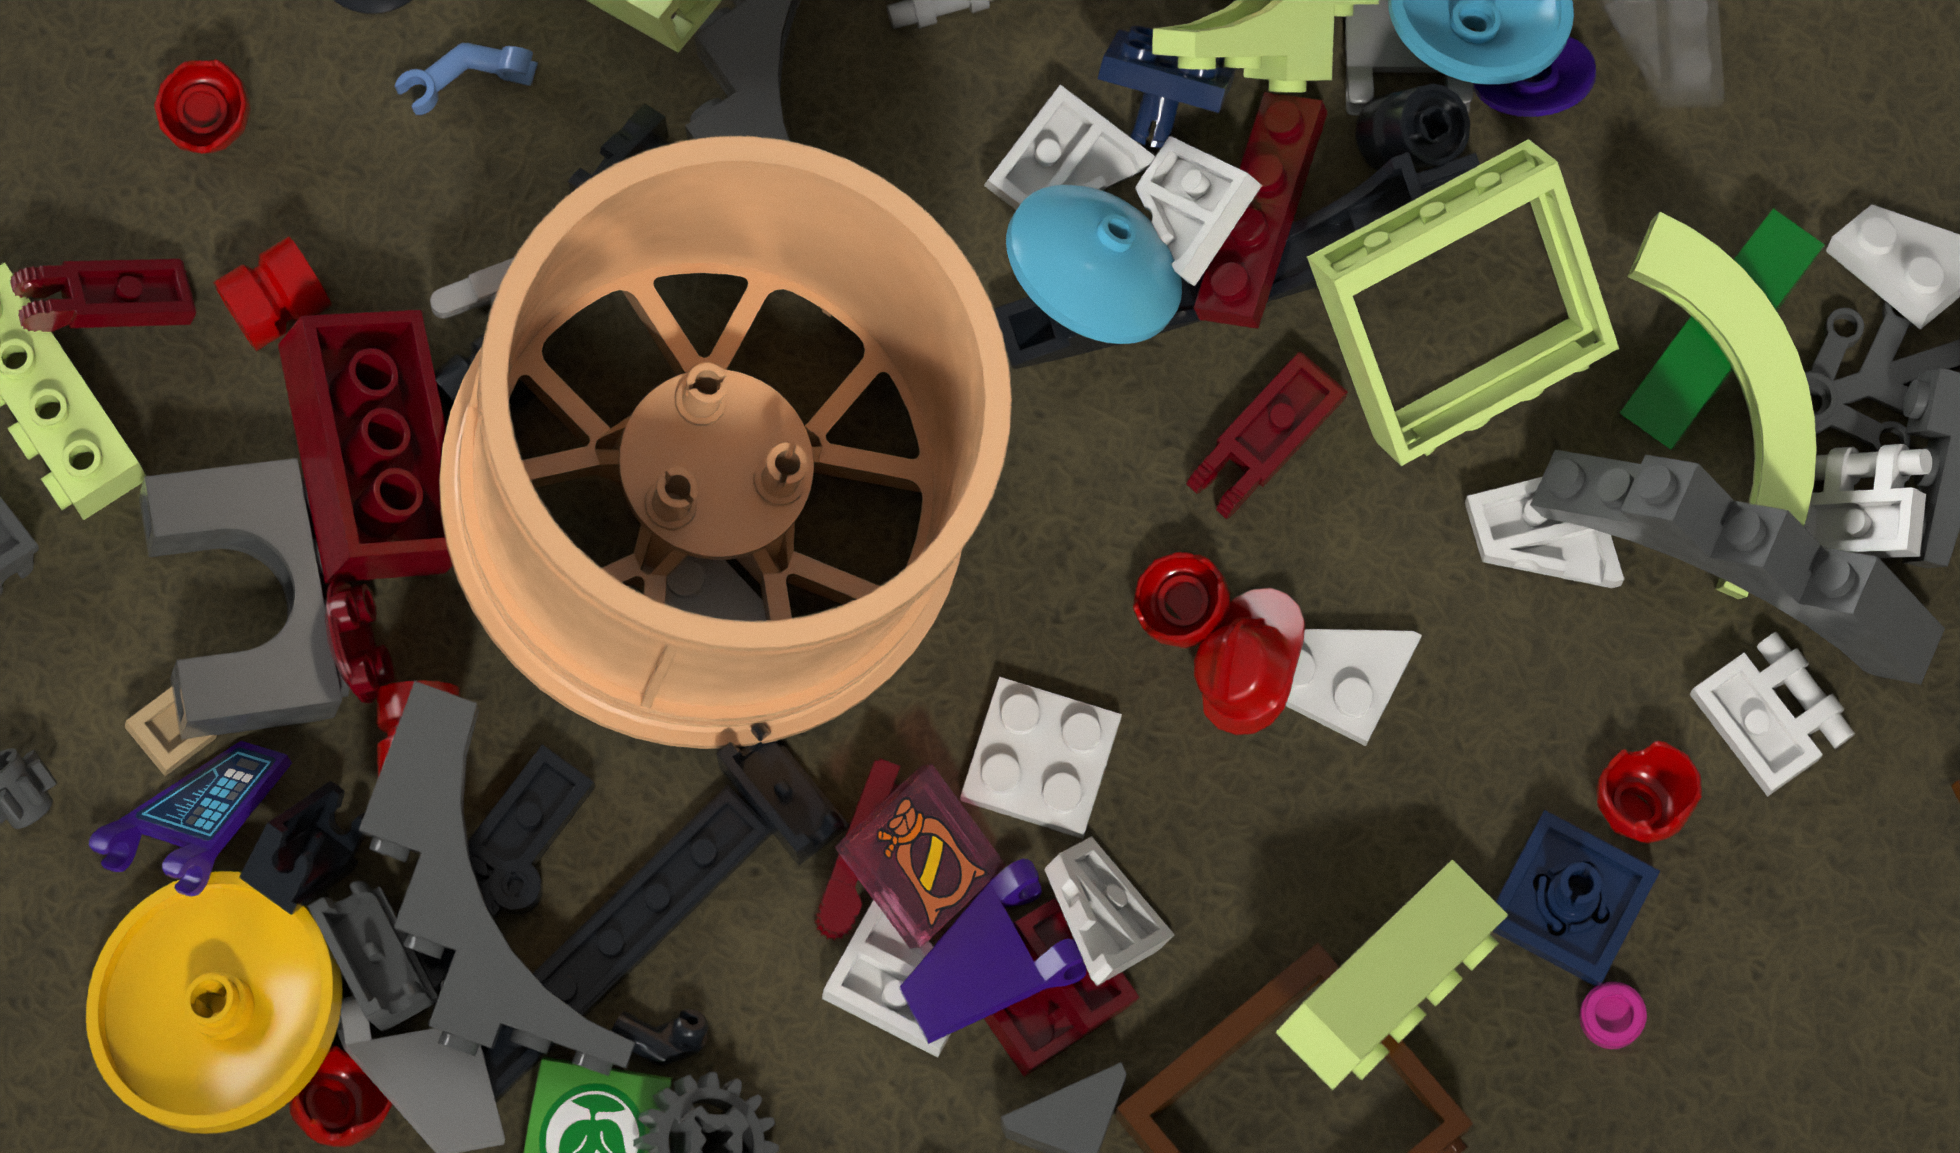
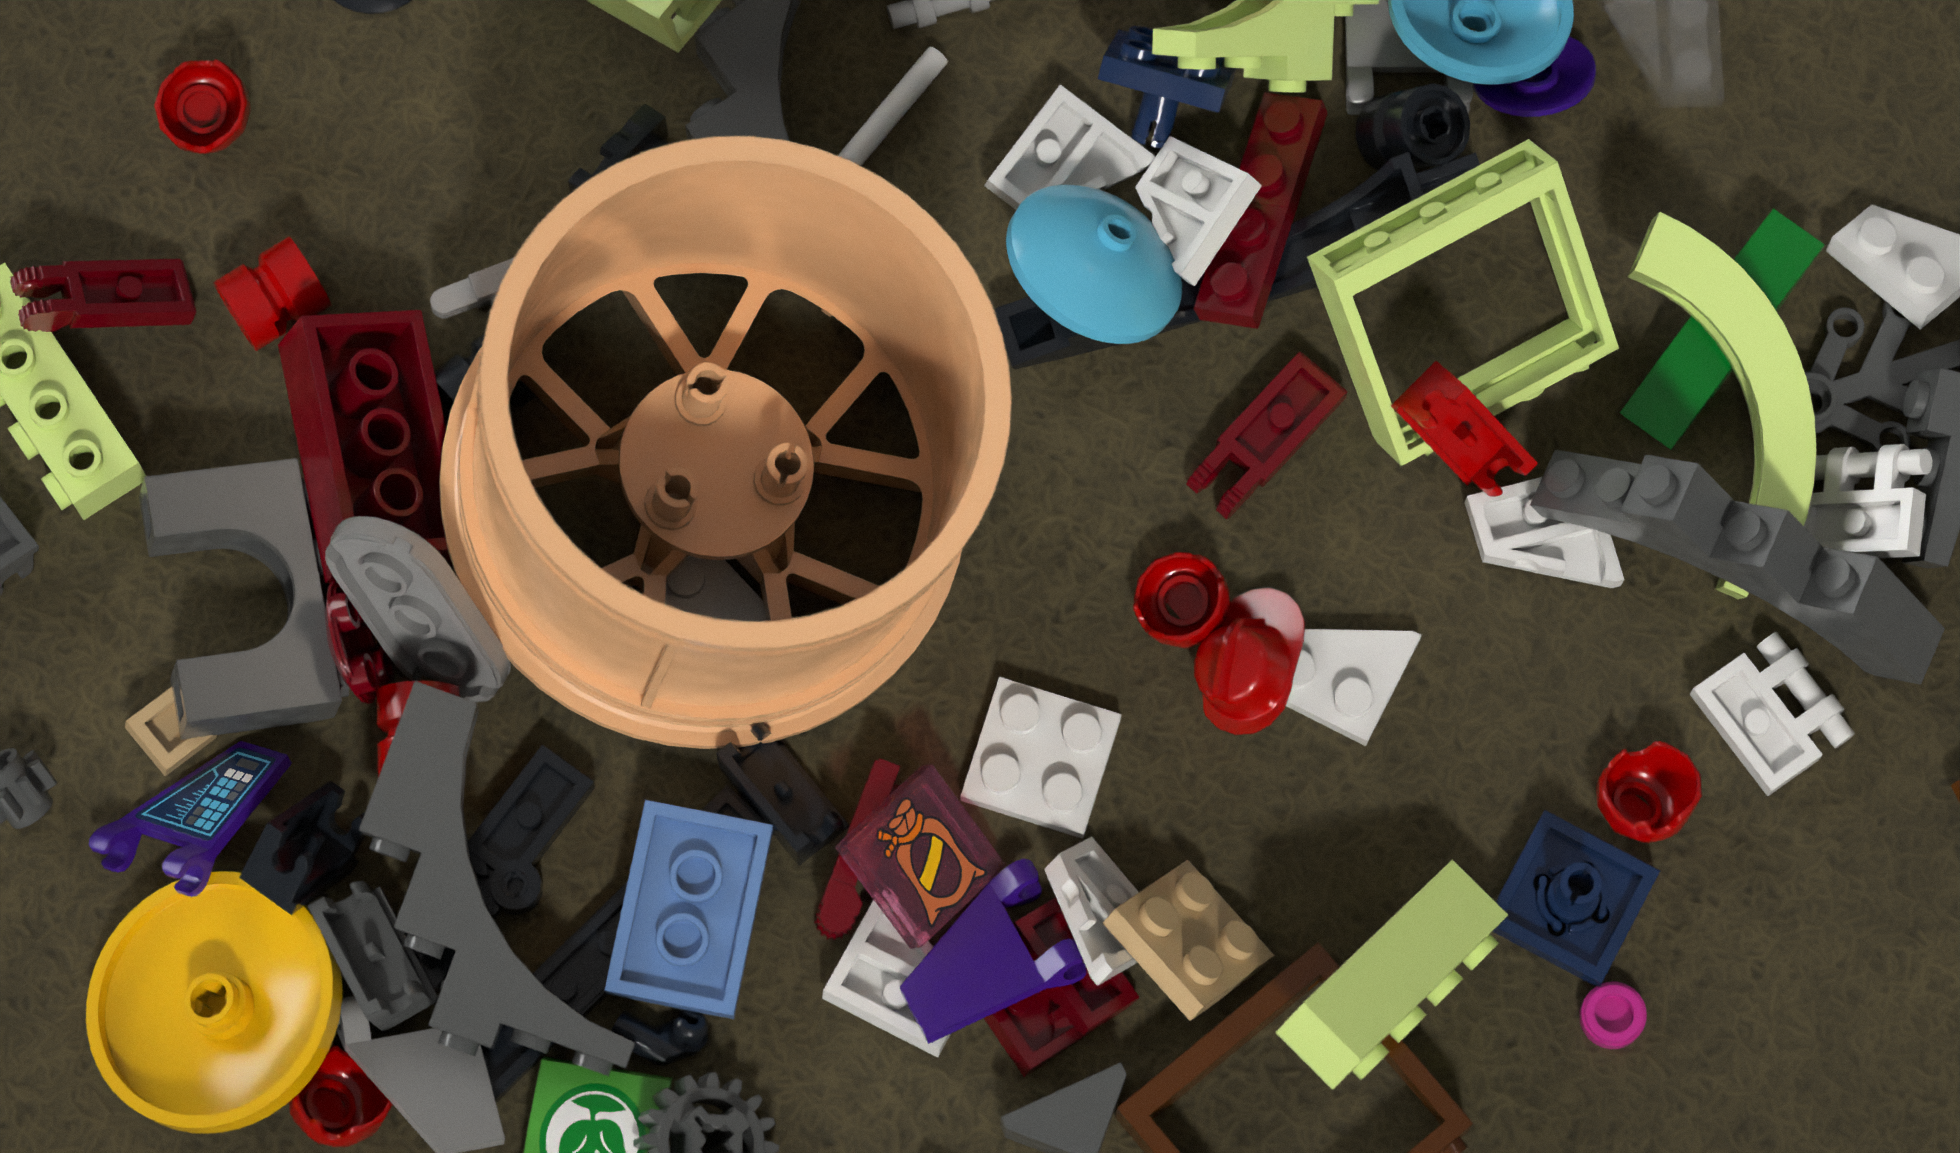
(416, 606): none -> light grey tile
(509, 64): medium blue arm -> none
(689, 909): none -> medium blue plate
(894, 106): none -> white bar
(1188, 939): none -> tan plate
(1461, 429): none -> red hinge

